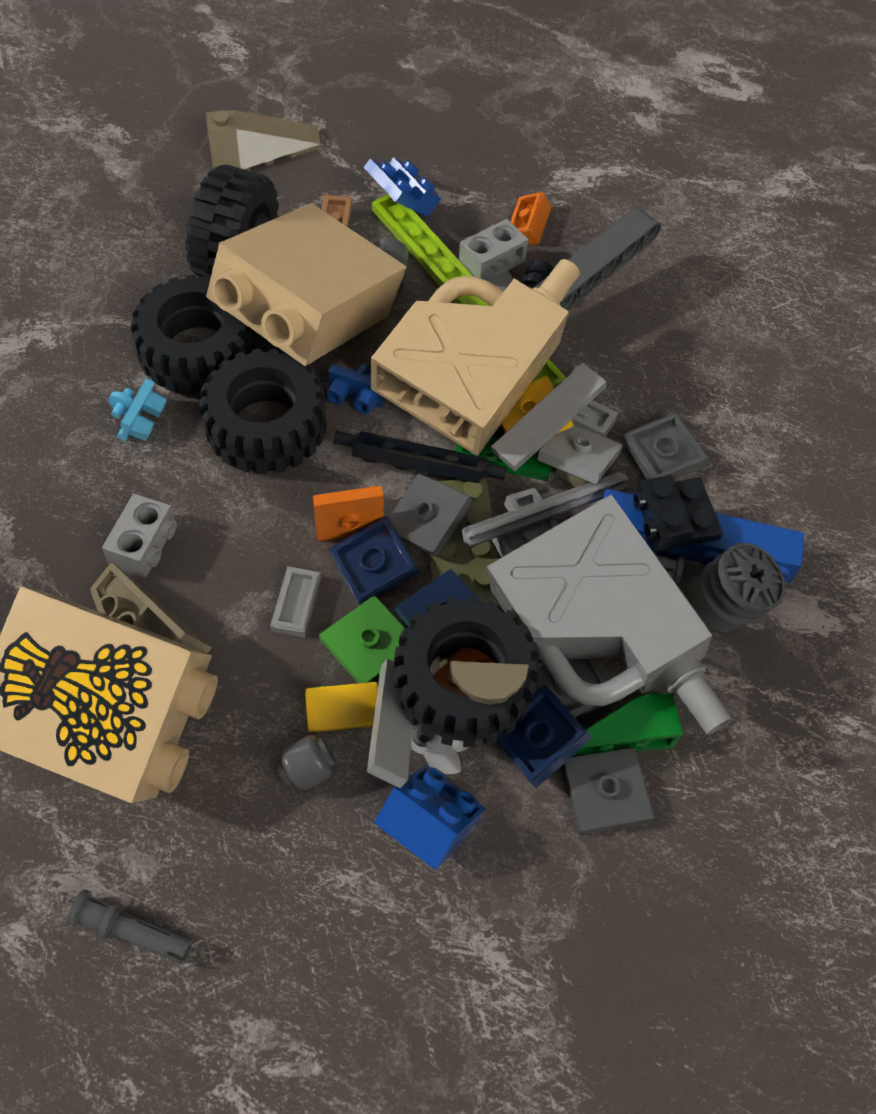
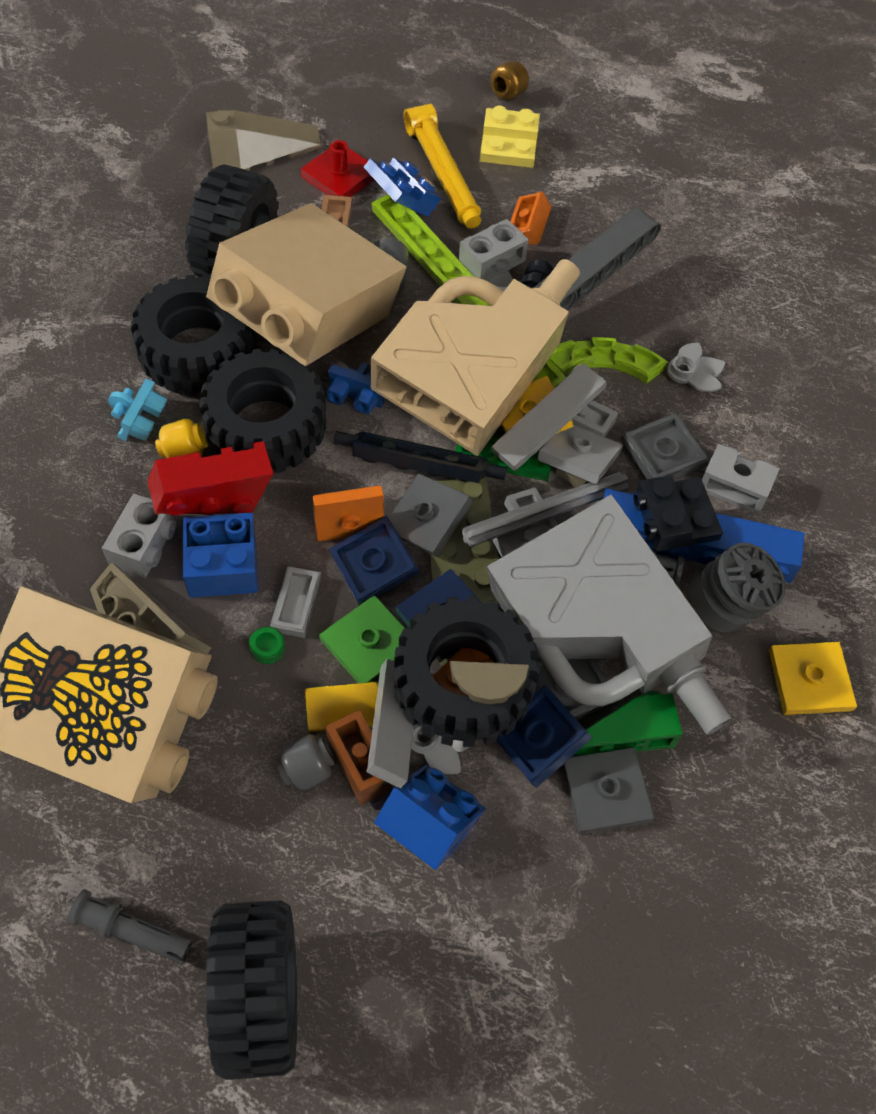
(180, 439): none -> yellow head
(212, 483): none -> red wedge
(220, 555): none -> blue slope
(252, 990): none -> black tyre
(267, 645): none -> green tile
(337, 171): none -> red tile
(350, 744): none -> dark orange brick
(423, 123): none -> yellow piece
(509, 80): none -> pearl gold head
(509, 137): none -> light yellow plate
(608, 353): none -> lime tile
(695, 369): none -> light grey plate
(750, 479): none -> light grey brick
(812, 678): none -> yellow plate

